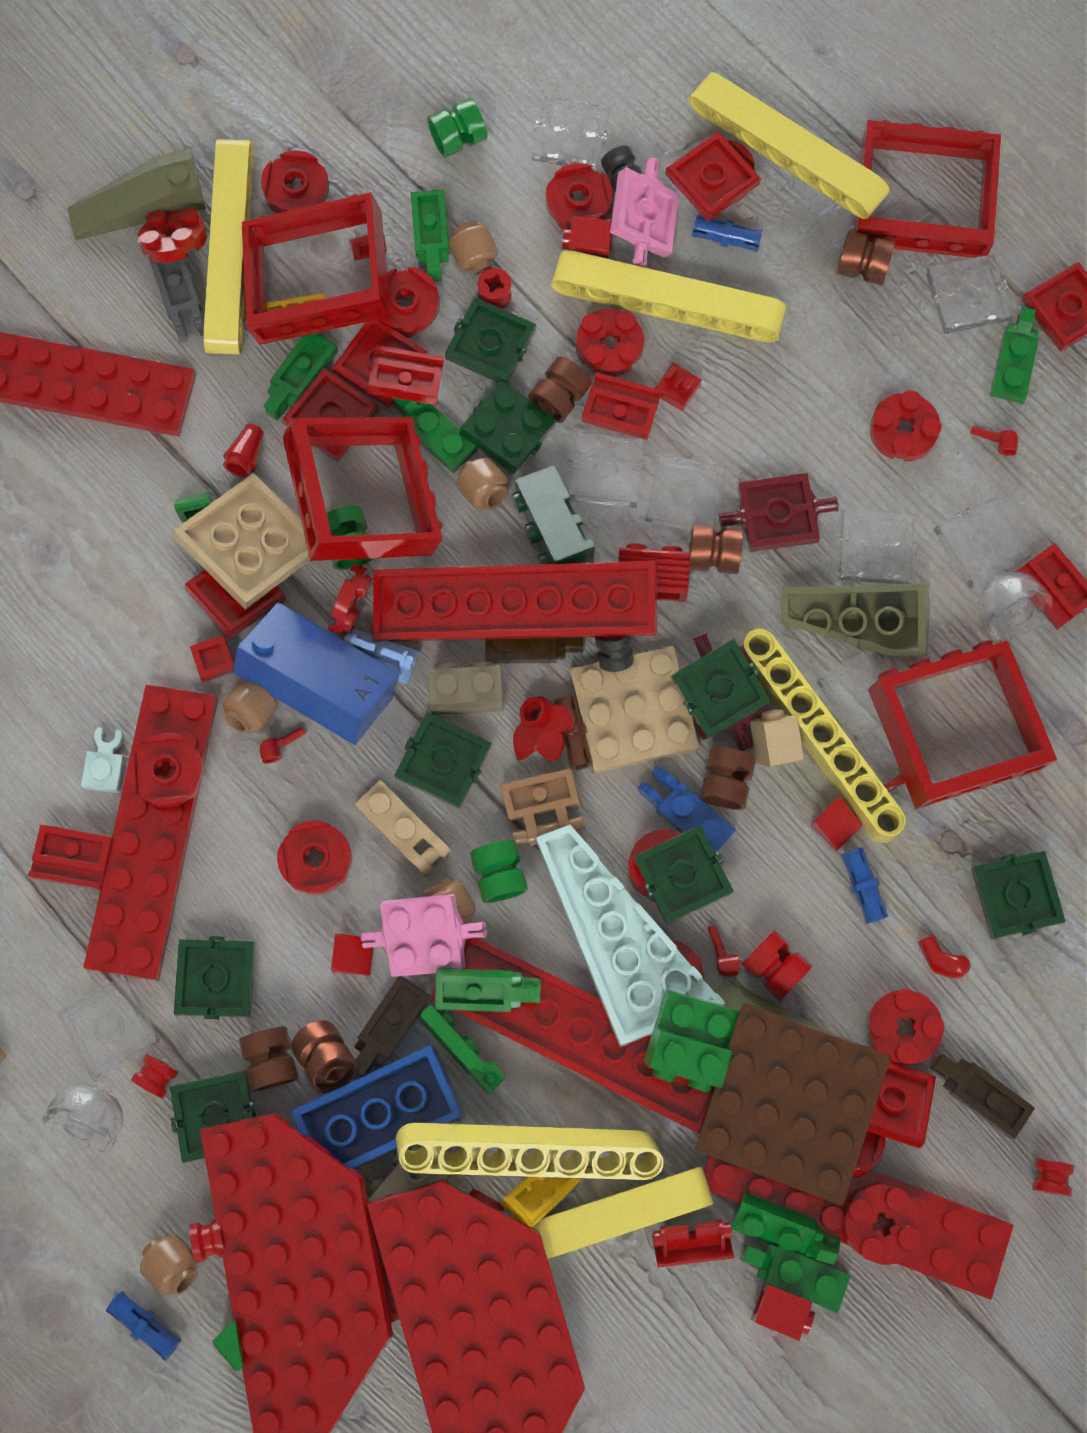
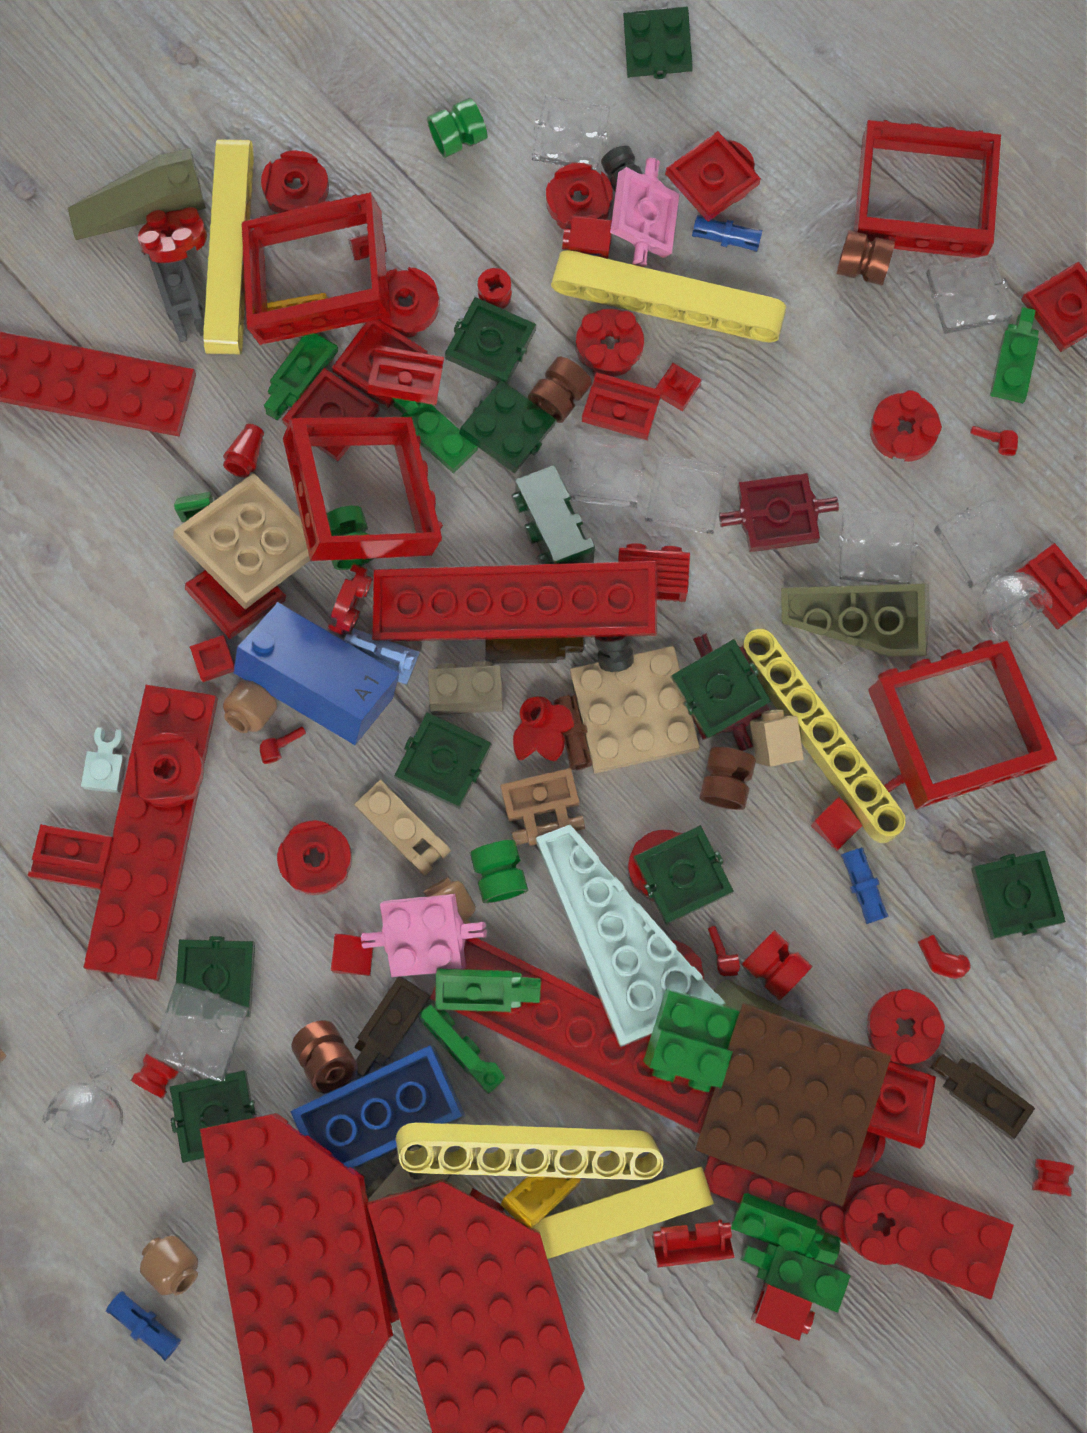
(199, 1032): none -> clear plate
(206, 1240): red wheel -> none
(229, 1346): green slope -> none
(268, 1058): copper wheel -> none
(430, 230): green hinge -> none
(473, 247): medium nougat head -> none
(483, 484): medium nougat head -> none
(657, 42): none -> dark green plate
(686, 810): blue hinge -> none
(715, 549): copper wheel -> none
(789, 145): light yellow beam -> none

